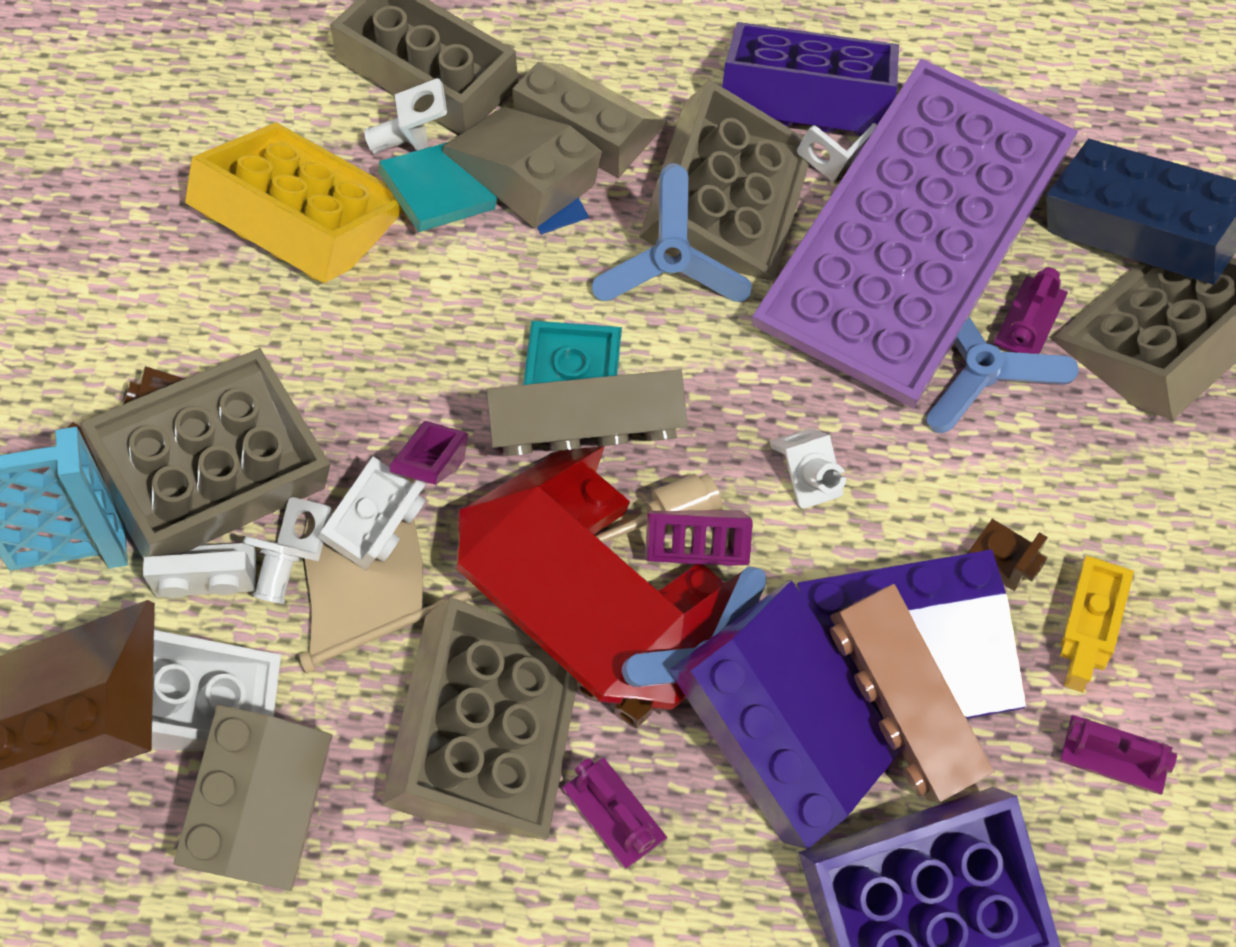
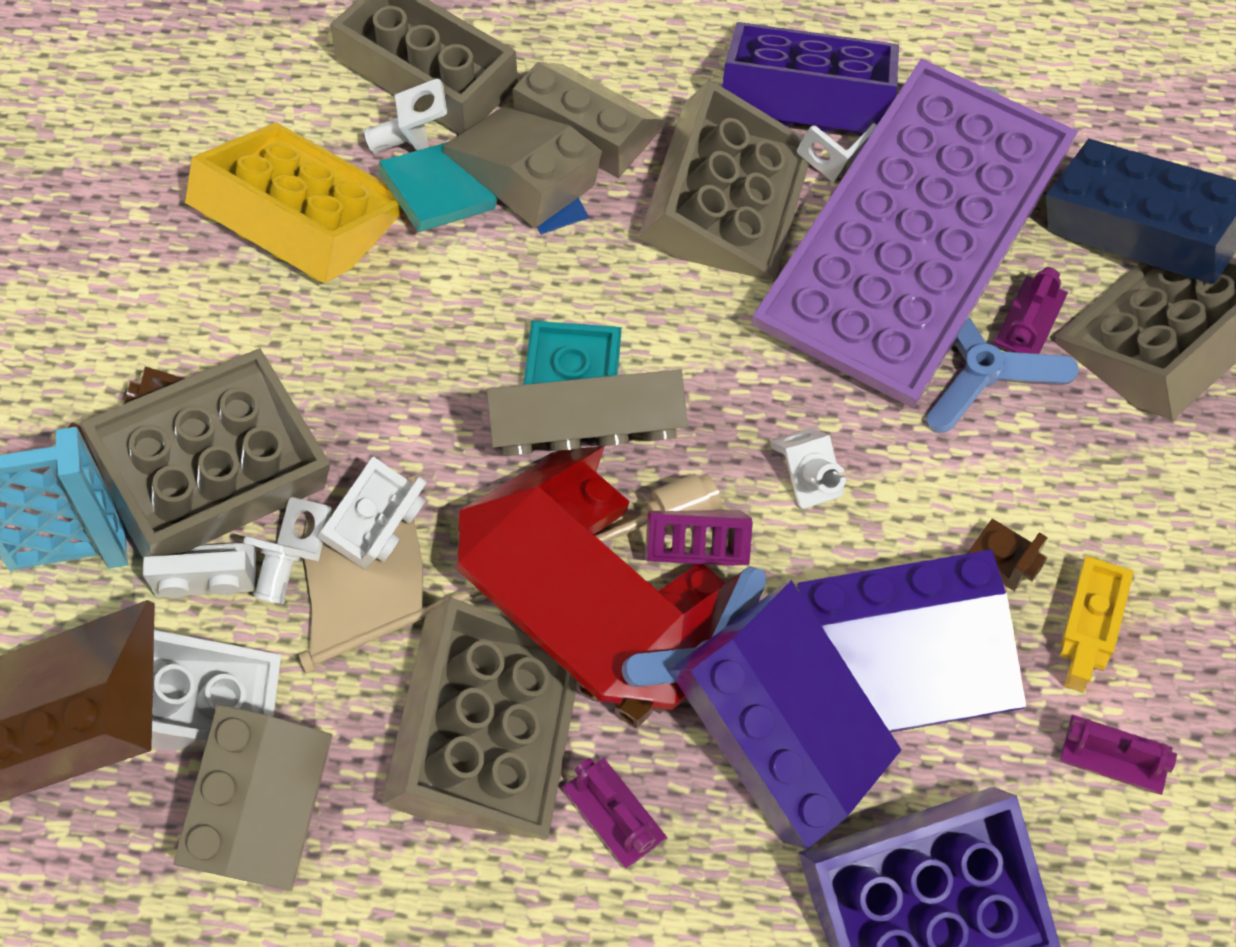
(431, 453): magenta slope -> none
(672, 233): medium blue piece -> none
(911, 695): nougat brick -> none

